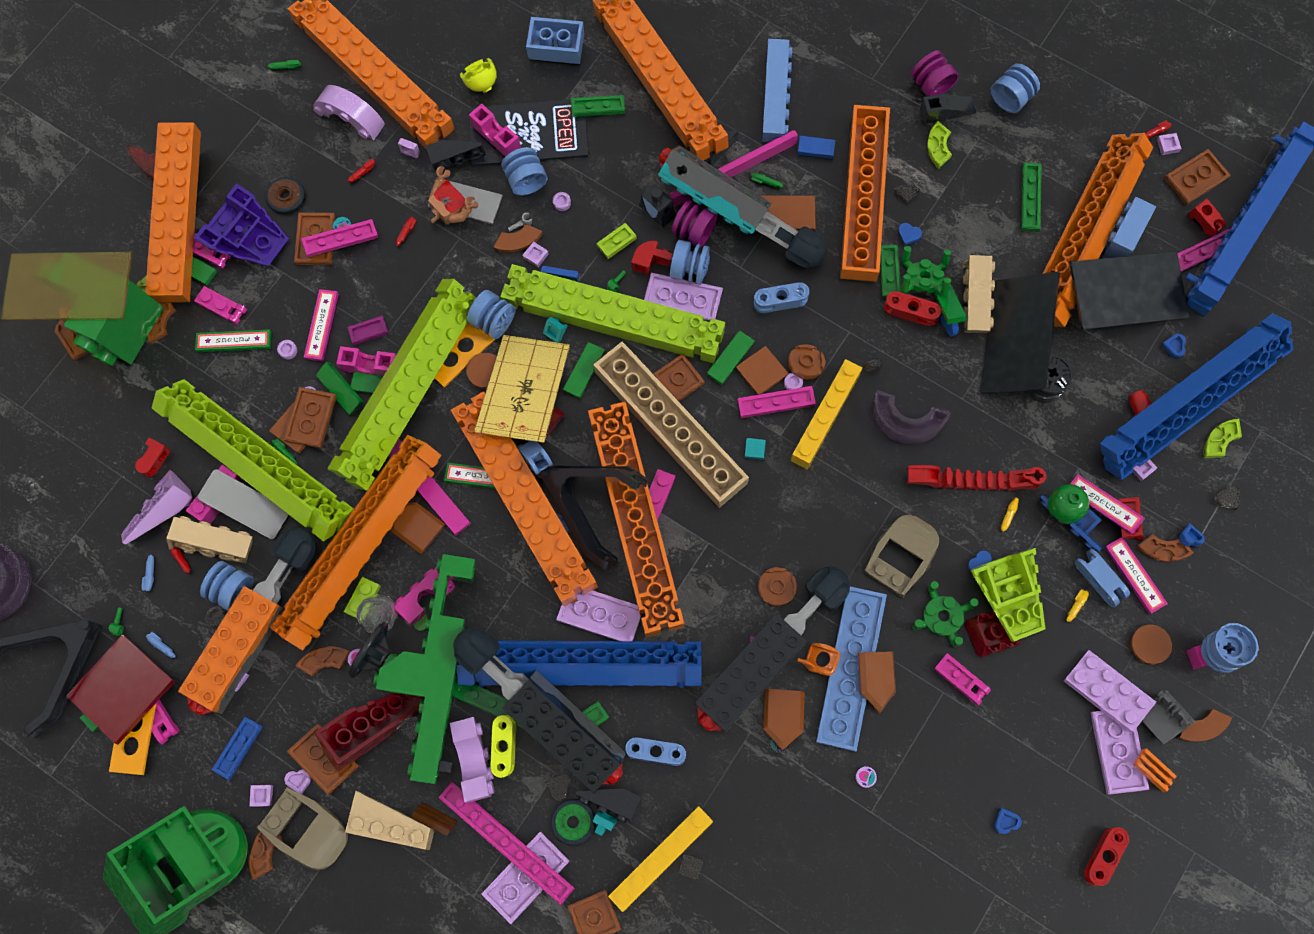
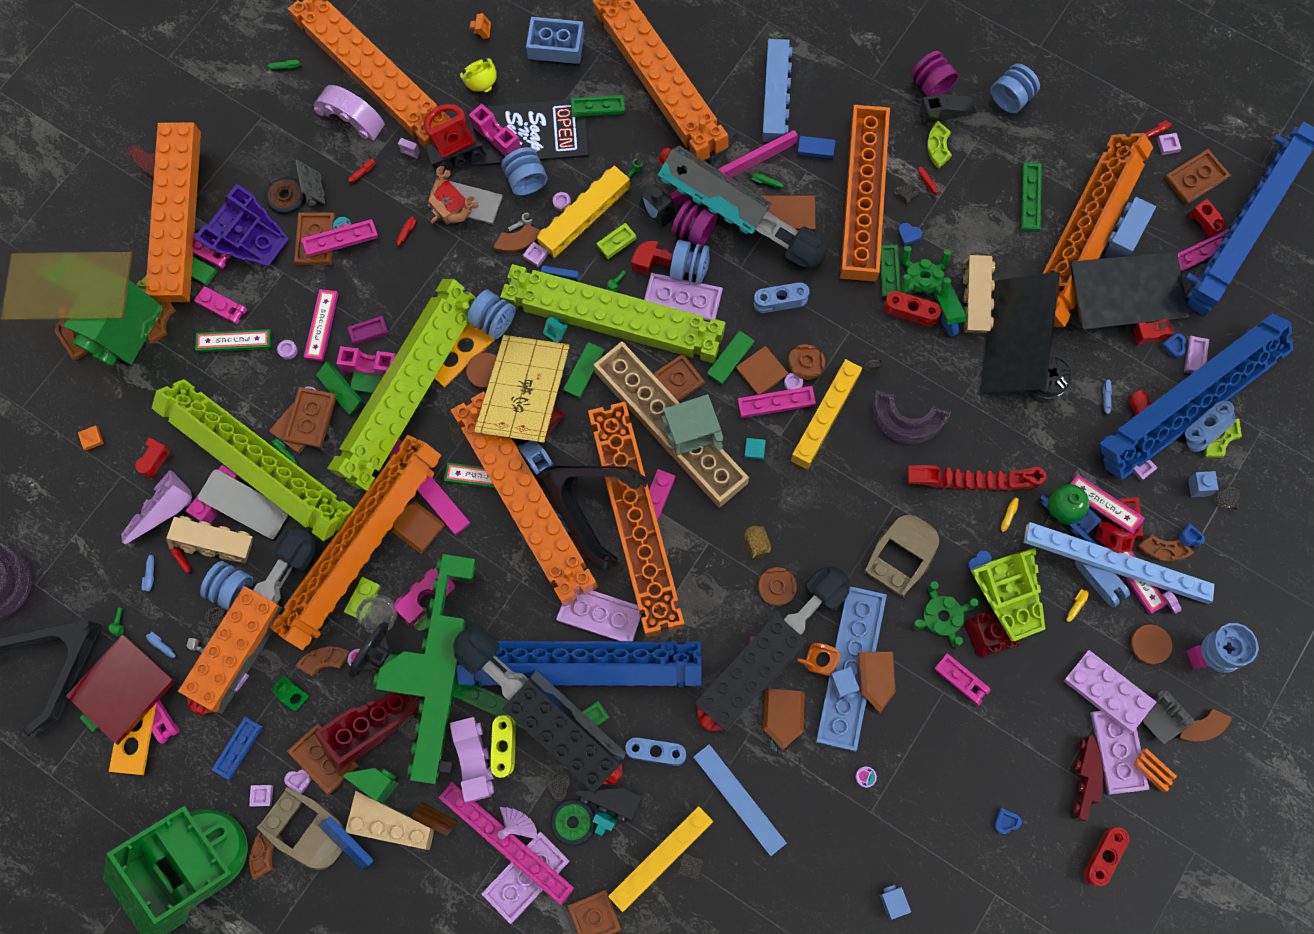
(90, 438): none -> orange tile
(192, 644): none -> light grey hand
(285, 689): none -> green bracket
(310, 183): none -> dark grey hinge
(345, 842): none -> blue tile
(374, 782): none -> green slope
(451, 134): none -> red tile
(481, 26): none -> orange tile
(516, 823): none -> lavender hand
(583, 211): none -> yellow brick
(635, 168): none -> green hand
(692, 425): none -> sand green container
(740, 800): none -> medium blue tile
(757, 540): none -> clear yellow brick
(844, 683): none -> medium blue brick
(894, 902): none -> medium blue brick
(928, 181): none -> red piece
(1090, 770): none -> dark red slope
(1106, 392): none -> medium blue piece
(1114, 537): none -> red leg
(1119, 563): none -> light blue plate
(1152, 331): none -> red leg
(1172, 602): none -> lavender tile
(1196, 353): none -> lavender tile
(1203, 484): none -> medium blue brick
(1210, 426): none -> medium blue piece

